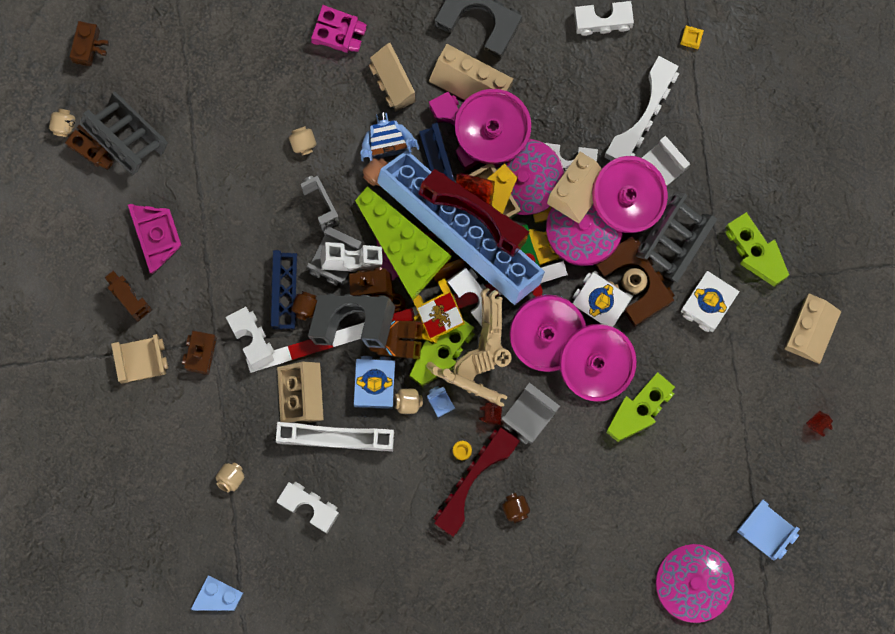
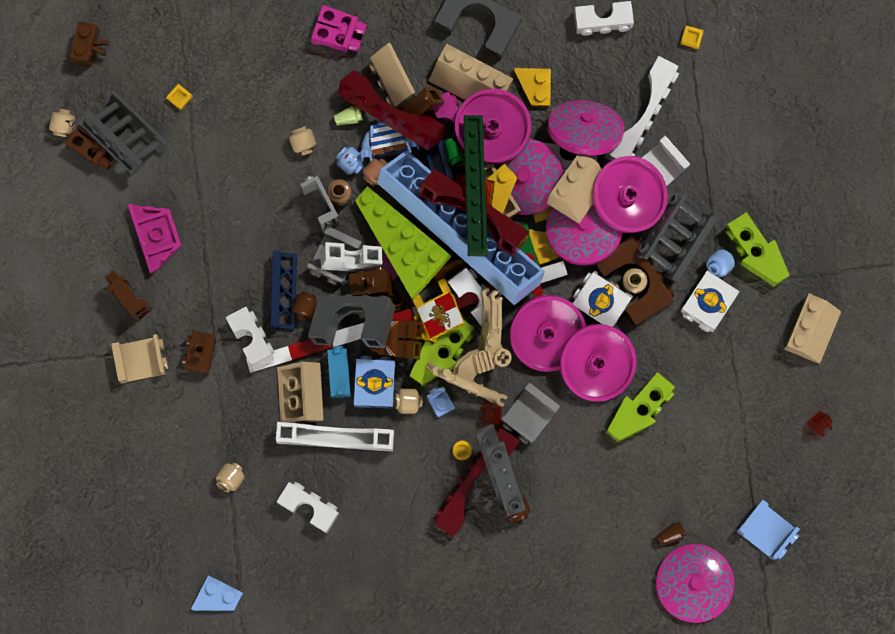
(179, 97): none -> yellow tile
(339, 192): none -> medium nougat head
(339, 372): none -> dark azure brick
(349, 116): none -> yellowish green cone
(349, 160): none -> light blue head
(420, 129): none -> dark red arch
(425, 102): none -> reddish brown brick
(454, 154): none -> green cone
(475, 186): none -> dark green tile
(500, 470): none -> dark grey fence
(536, 85): none -> yellow wing
(585, 127): none -> dark pink dish
(671, 534): none -> reddish brown cone
(720, 263): none -> light blue head

